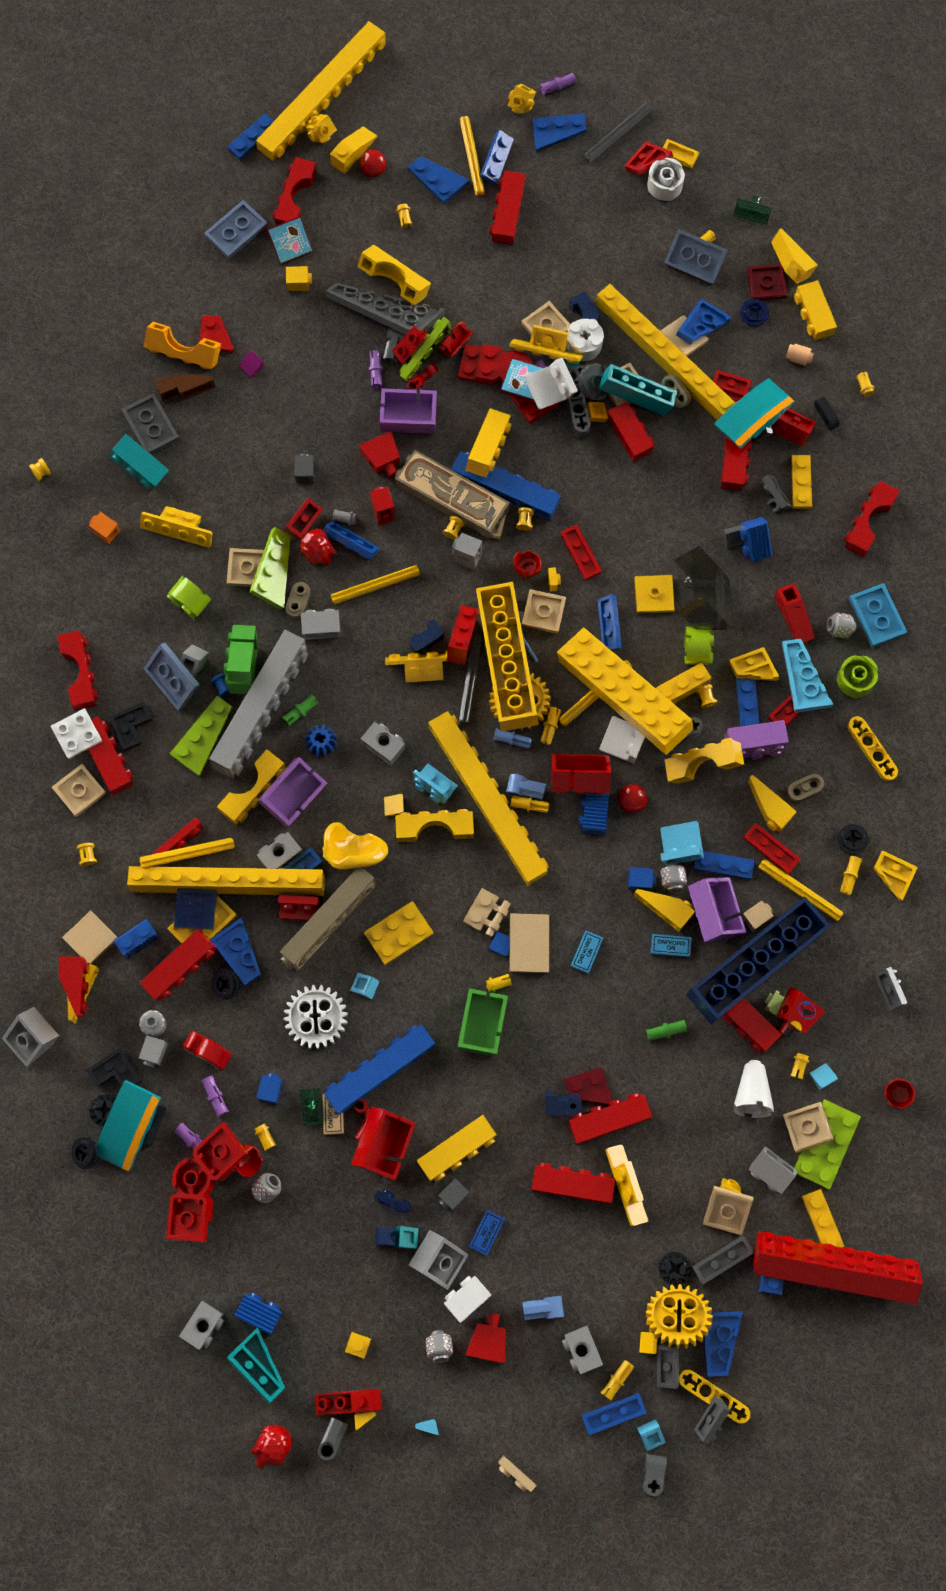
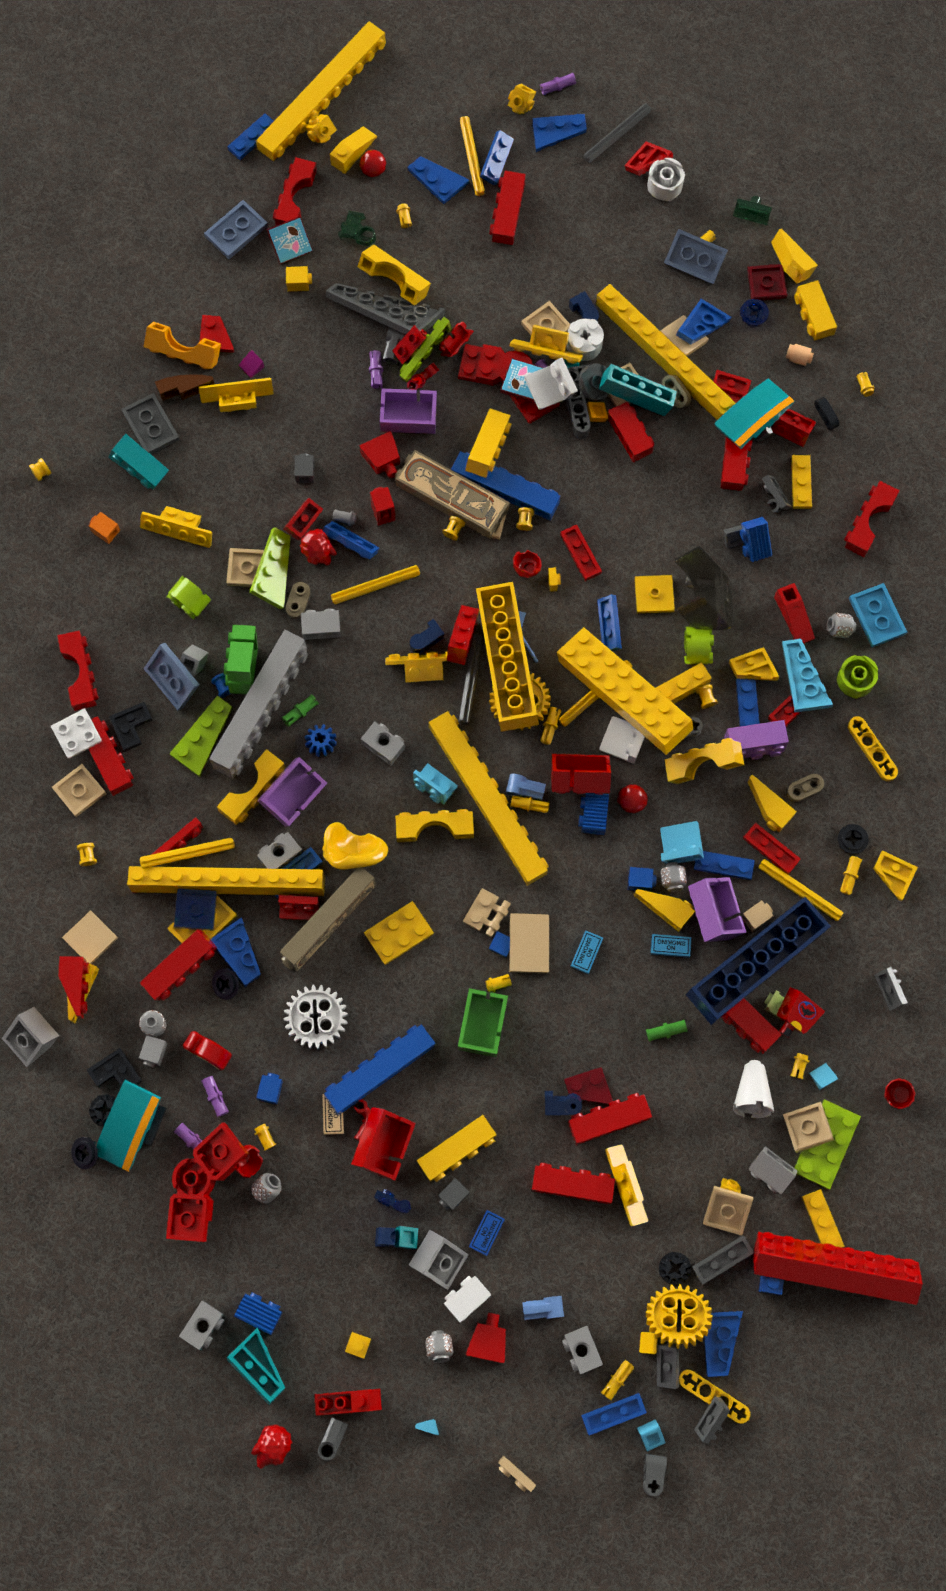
(136, 939): blue brick -> none
(236, 394): none -> yellow bracket
(311, 1106): clear green tile -> none
(353, 226): none -> clear green piece
(363, 1418): yellow slope -> none
(364, 985): medium azure slope -> none
(393, 805): yellow slope -> none
(467, 551): light grey brick -> none
(512, 738): medium blue axle -> none
(543, 611): tan plate -> none
(681, 153): yellow tile -> none

